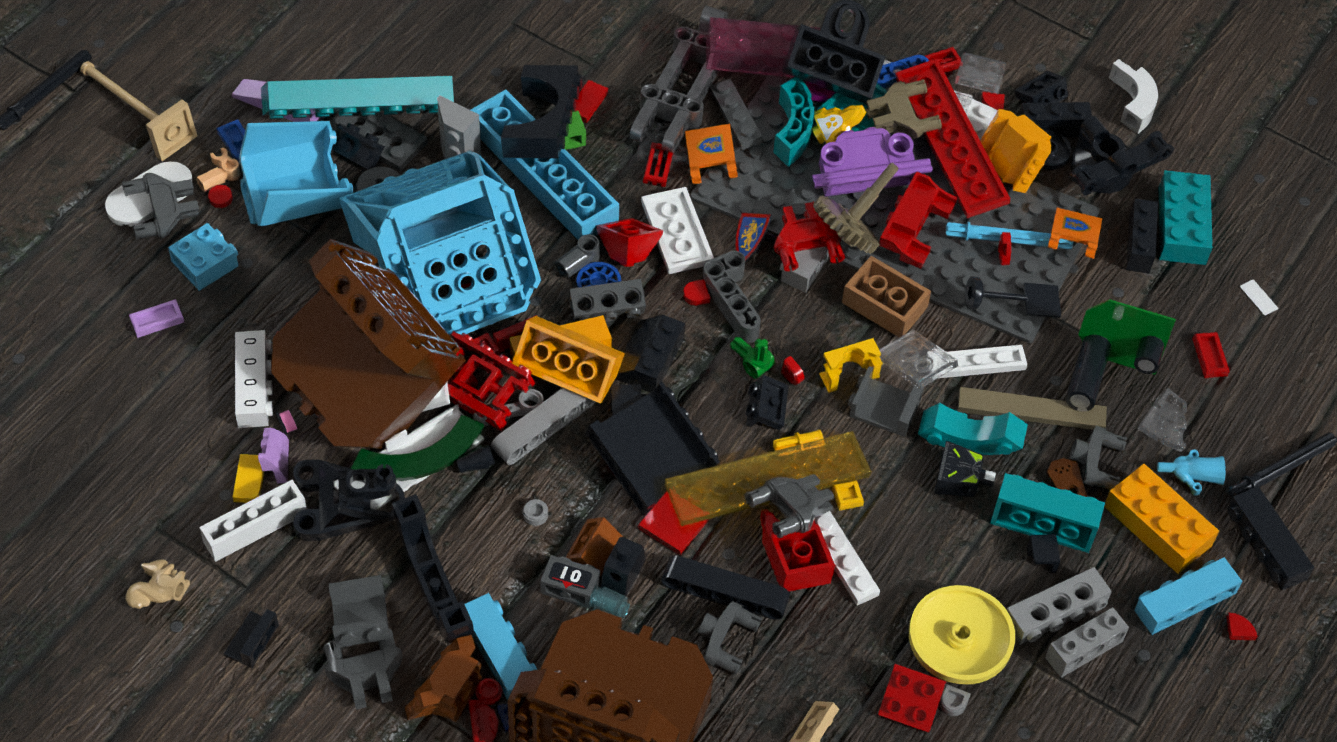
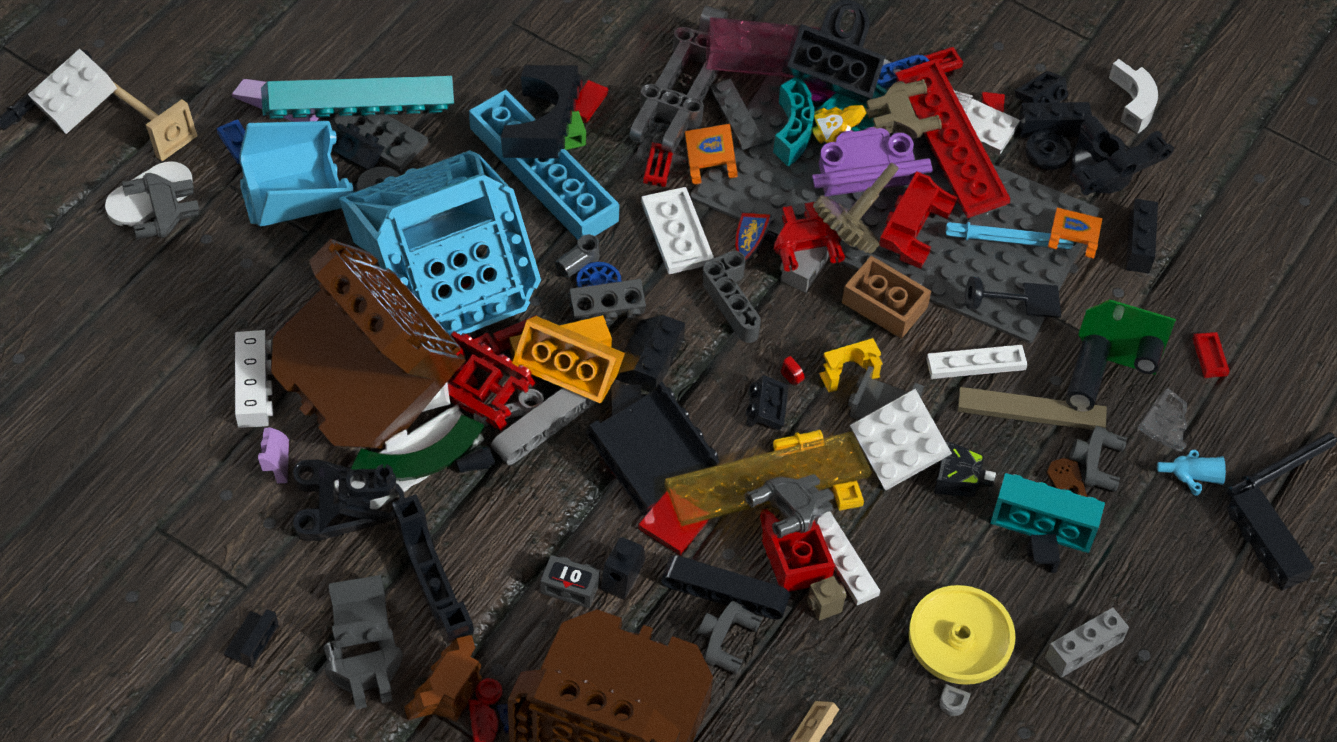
(72, 91): none -> white brick
(156, 318): lavender tile -> none
(161, 588): tan animal -> none
(203, 256): medium azure brick -> none
(220, 196): red tile -> none
(228, 170): light nougat bar -> none
(248, 479): yellow tile -> none
(252, 520): white brick -> none
(286, 421): bright pink piece -> none
(457, 128): light grey slope -> none
(497, 642): medium azure brick -> none
(535, 512): light grey tile -> none
(594, 543): dark orange panel -> none
(609, 602): clear light blue brick -> none
(629, 240): red slope -> none
(696, 293): red tile -> none
(755, 360): green axle -> none
(826, 598): none -> dark tan brick
(900, 439): none -> white plate
(912, 698): red plate -> none
(917, 359): clear tile -> none
(980, 73): clear bracket -> none
(988, 436): teal brick -> none
(1004, 248): red tile -> none
(1016, 148): light orange slope -> none
(1086, 584): light grey brick -> none
(1161, 518): light orange brick -> none
(1185, 217): teal brick -> none
(1187, 595): medium azure brick -> none
(1240, 628): red tile -> none
(1259, 297): white sticker -> none

